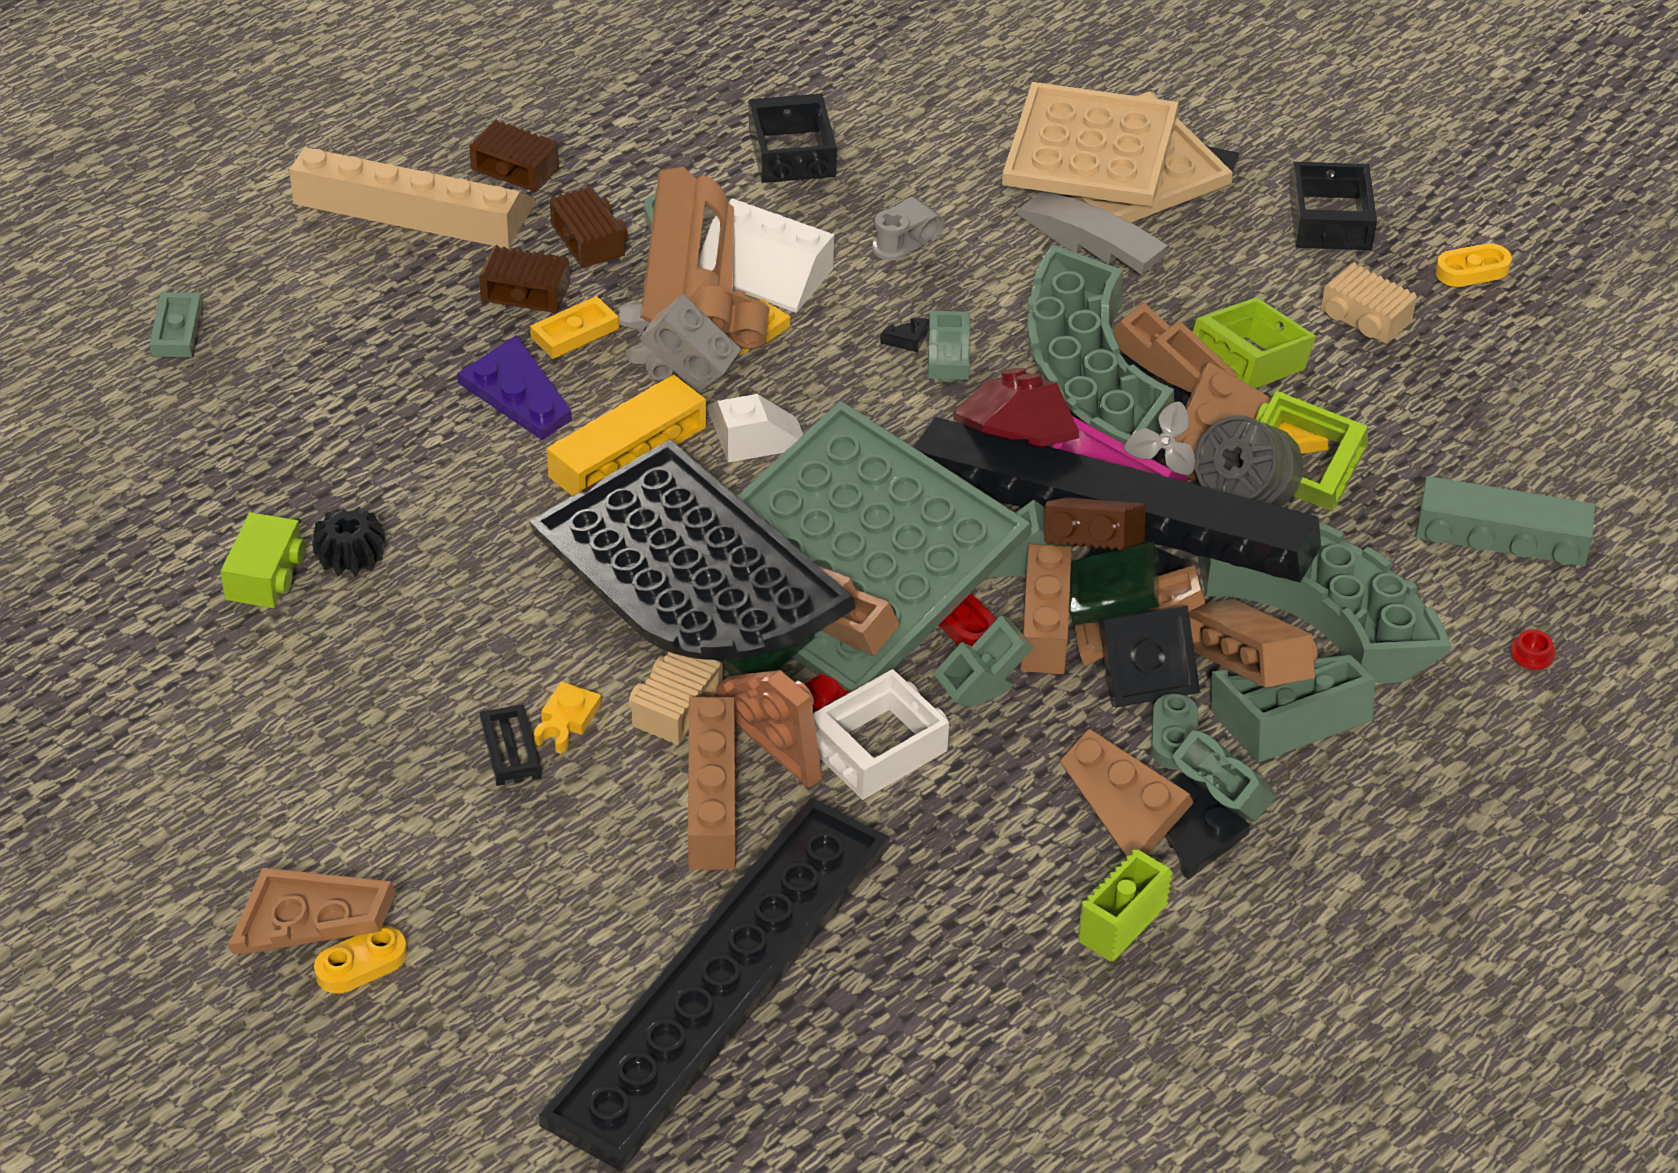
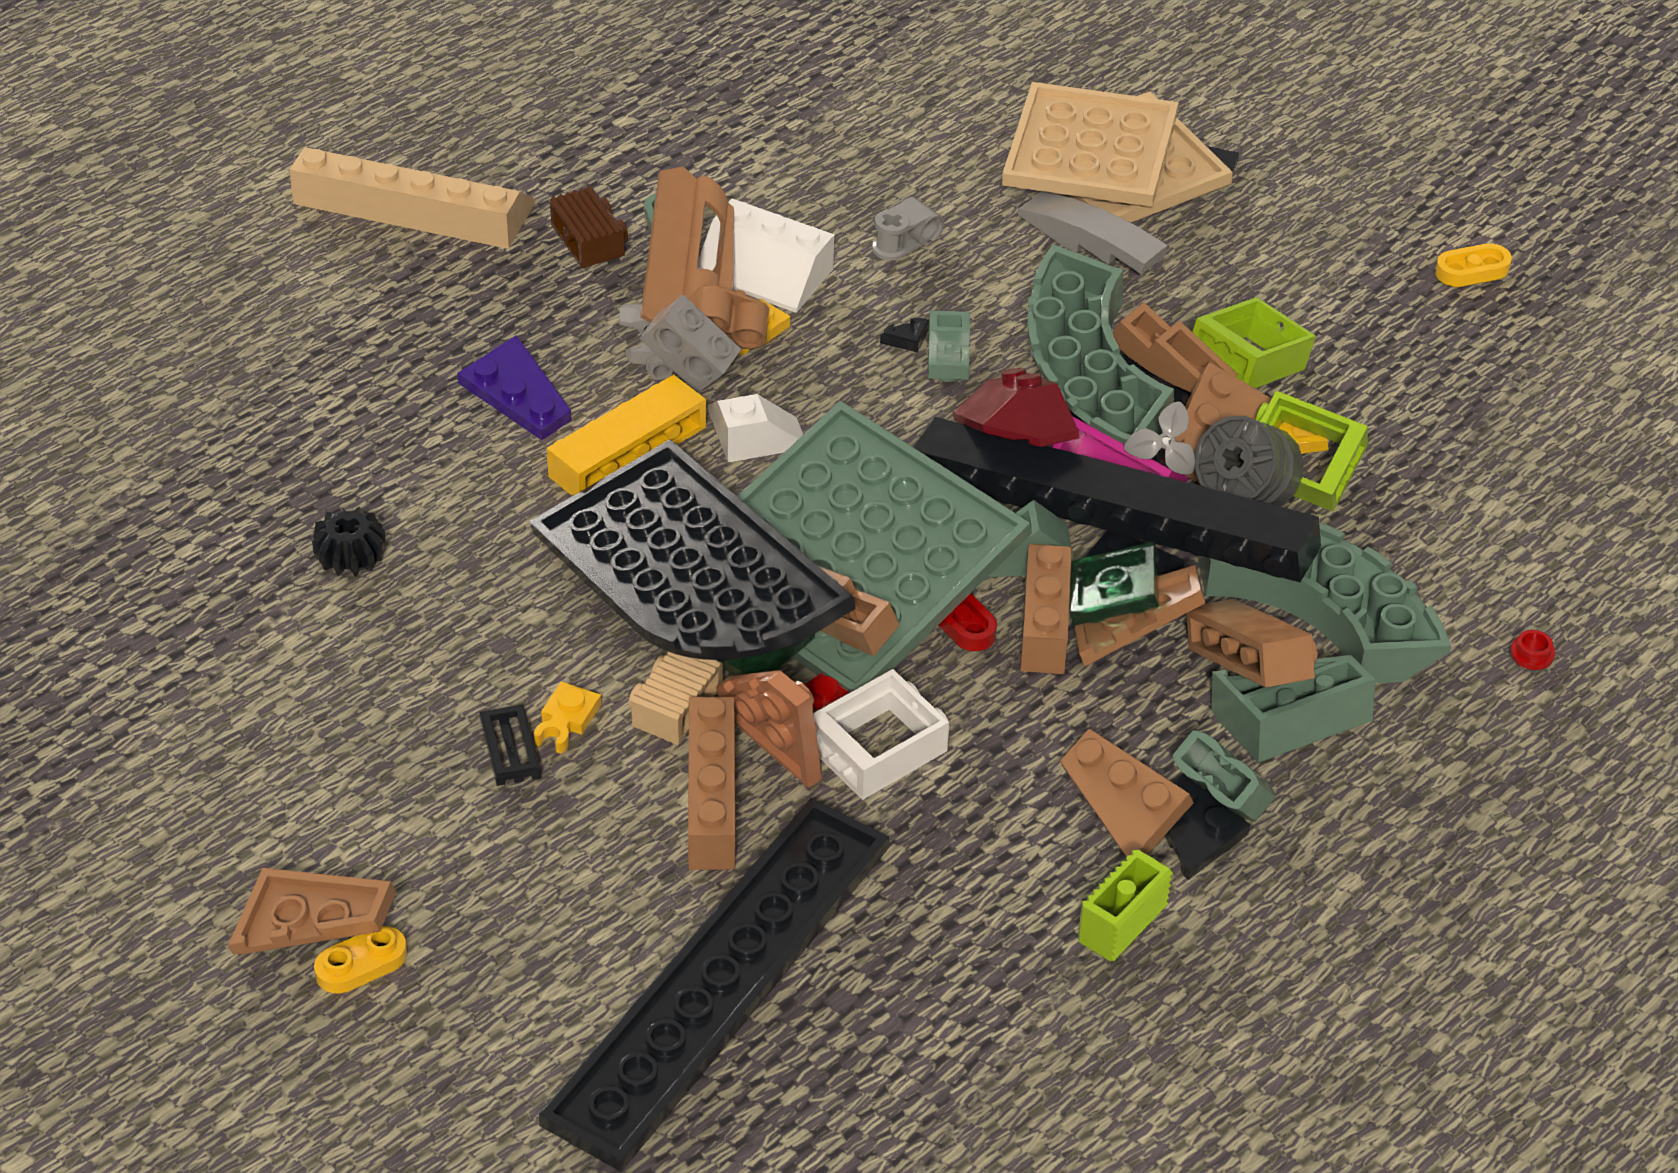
(175, 324): sand green plate -> none
(262, 560): lime brick -> none
(514, 155): reddish brown brick -> none
(524, 279): reddish brown brick -> none
(574, 327): yellow plate -> none
(806, 115): black window -> none
(981, 670): sand green brick -> none
(1094, 523): reddish brown brick -> none
(1149, 655): black plate -> none
(1172, 722): sand green plate -> none
(1333, 227): black window -> none
(1369, 303): tan brick -> none
(1506, 521): sand green brick -> none

